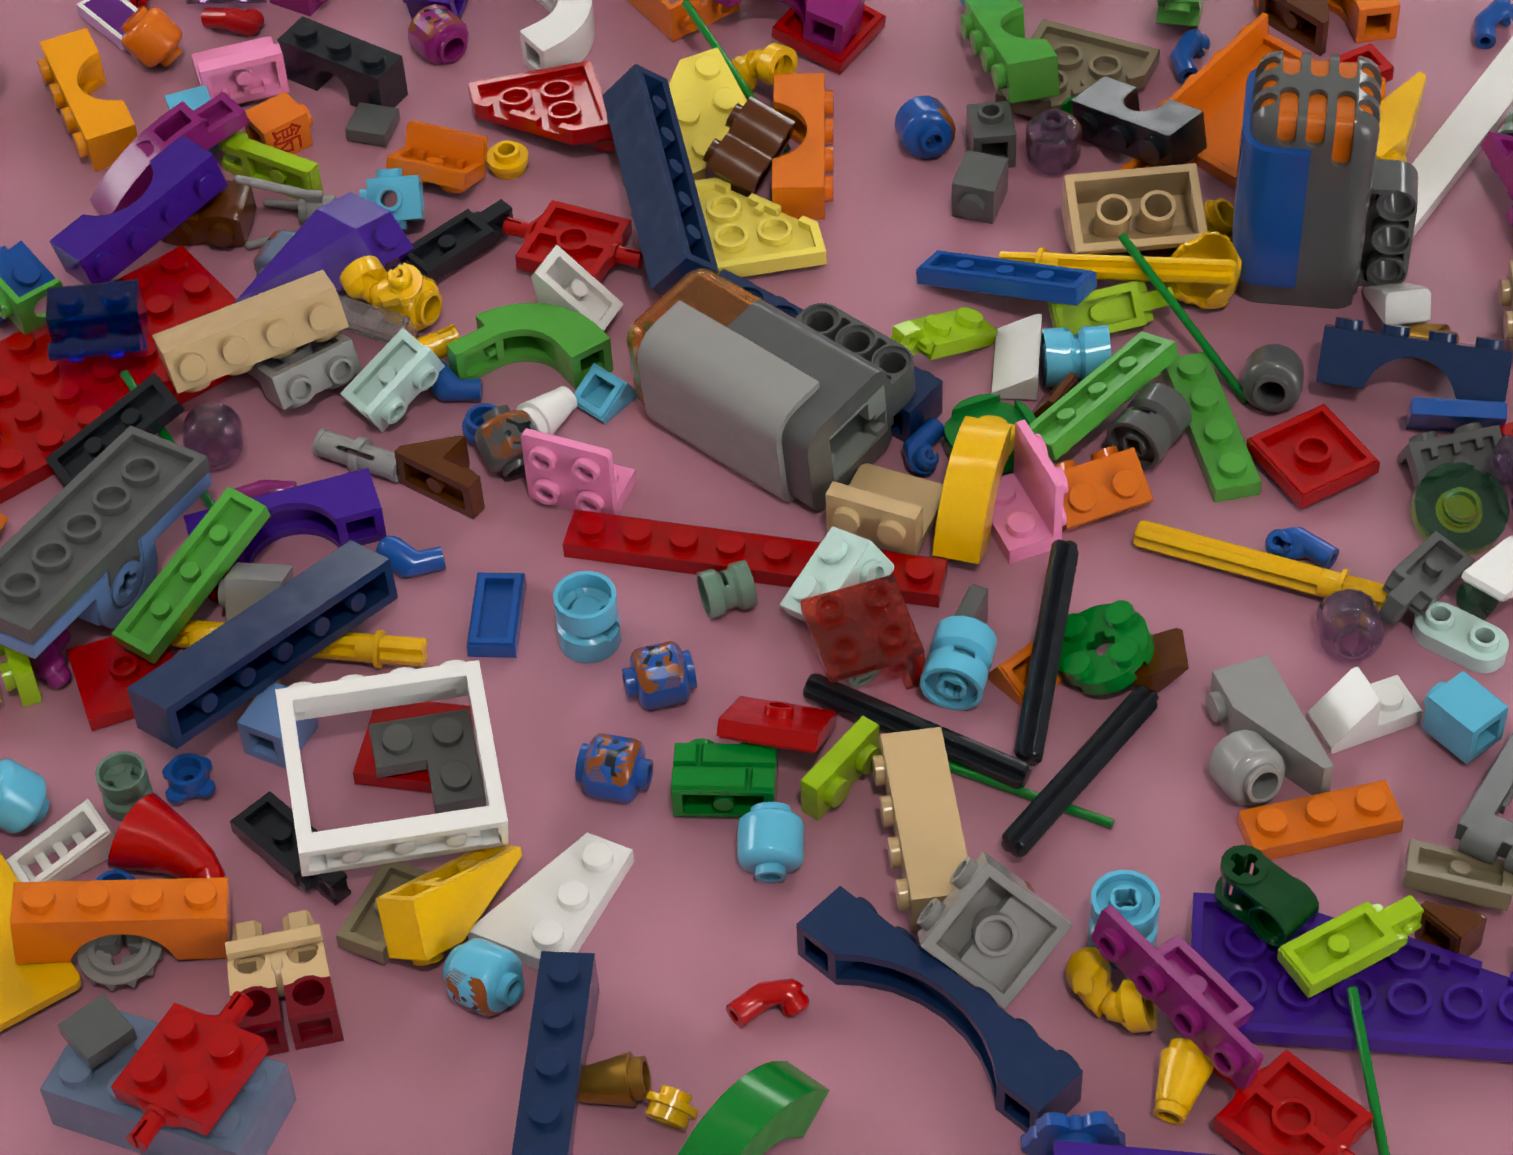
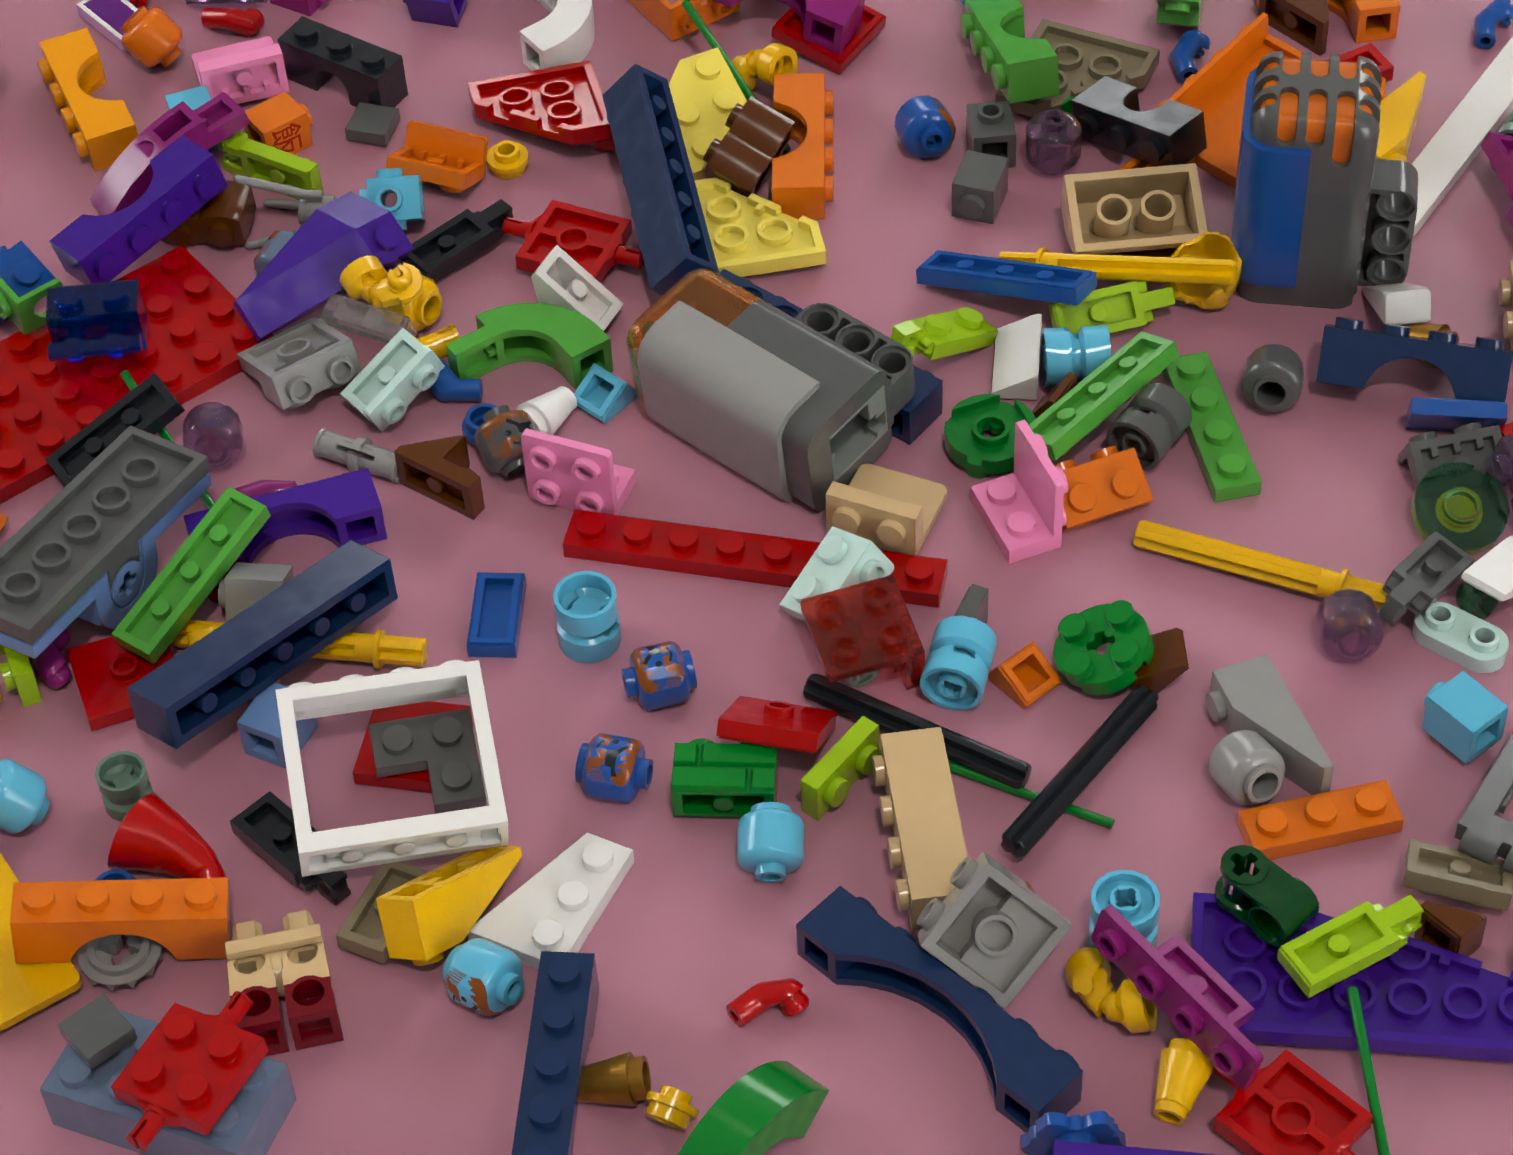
(69, 829): white slope -> none
(191, 768): blue plate -> none
(251, 332): tan brick -> none
(407, 560): blue arm -> none
(438, 35): magenta head -> none
(727, 589): sand green wheel -> none
(919, 445): blue arm -> none
(972, 488): yellow arch -> none
(1046, 652): black axle -> none
(1183, 317): green piece -> none
(1219, 216): yellow plate -> none
(1300, 544): blue arm -> none
(1312, 456): red plate -> none
(1362, 711): white slope -> none

